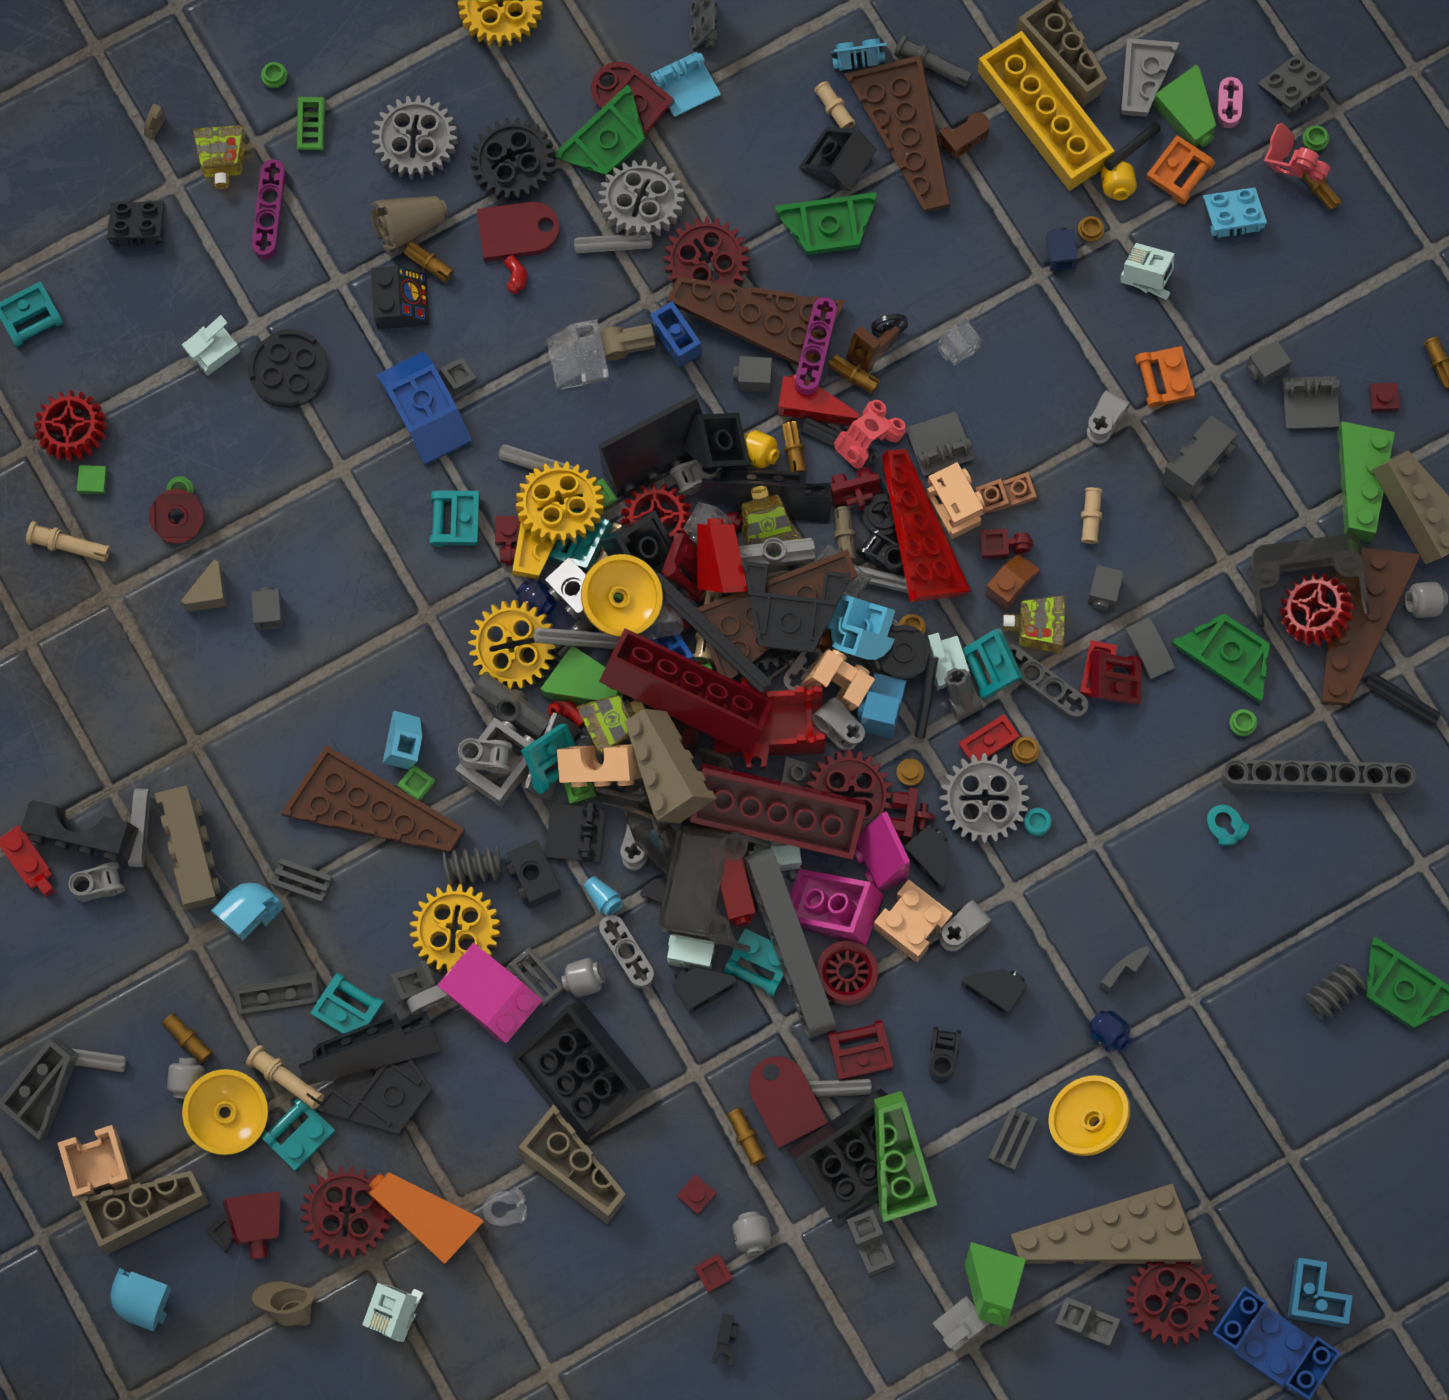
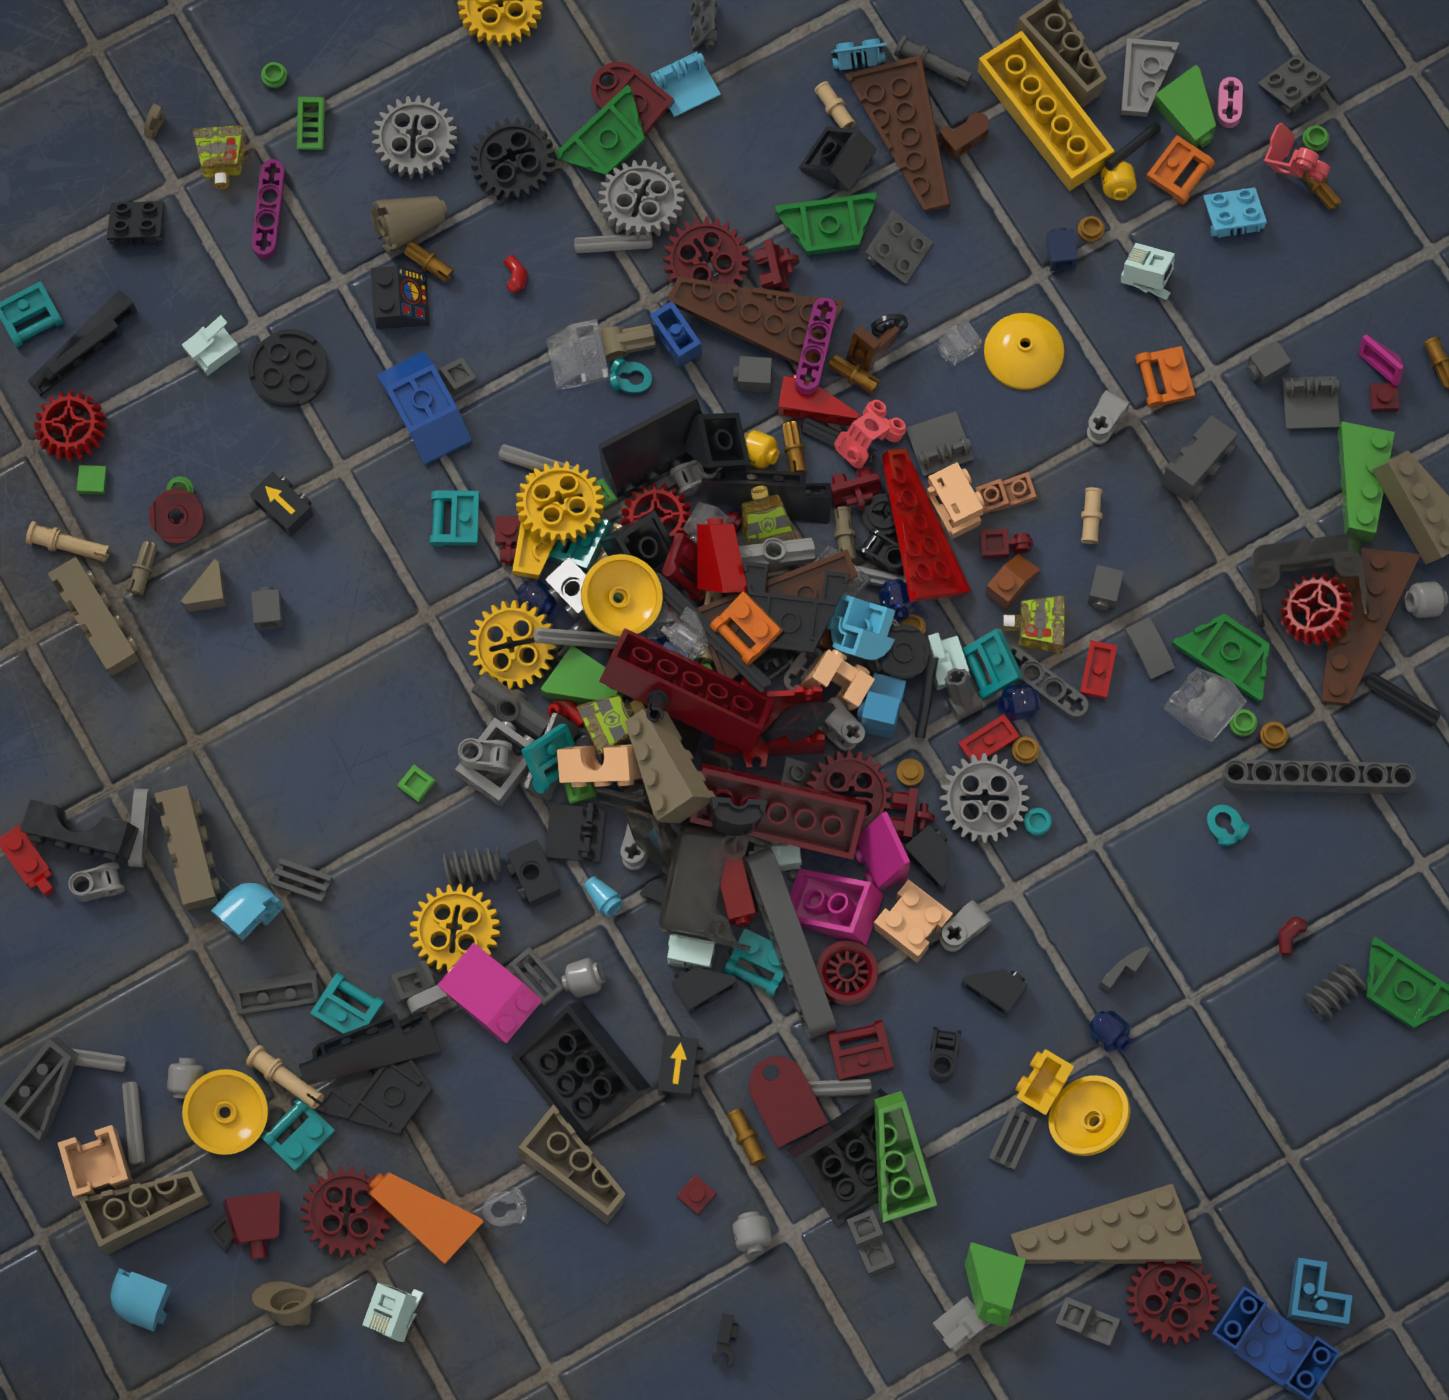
(86, 343): none -> black wedge
(93, 616): none -> dark tan wedge
(133, 1123): none -> light grey axle
(142, 568): none -> dark tan axle
(187, 1038): pearl gold pin -> none
(282, 503): none -> black brick
(356, 800): reddish brown wing -> none
(403, 741): medium azure slope -> none
(516, 230): dark red tile -> none
(609, 939): light grey beam -> none
(621, 366): none -> teal piece
(657, 702): none -> black pin
(678, 1067): none -> black brick
(687, 637): none -> clear brick
(713, 1273): dark red plate -> none
(735, 819): none -> black cylinder
(752, 621): none -> orange plate
(772, 256): none -> dark red hips
(798, 721): none -> black slope
(896, 597): none -> clear blue head
(898, 247): none -> dark grey hinge
(1019, 702): none -> clear blue head
(1021, 366): none -> yellow dish
(1044, 1081): none -> yellow cylinder
(1114, 685): dark red plate -> none
(1205, 703): none -> clear slope
(1273, 735): none -> pearl gold plate
(1288, 932): none -> dark red arm
(1382, 359): none -> dark pink slope

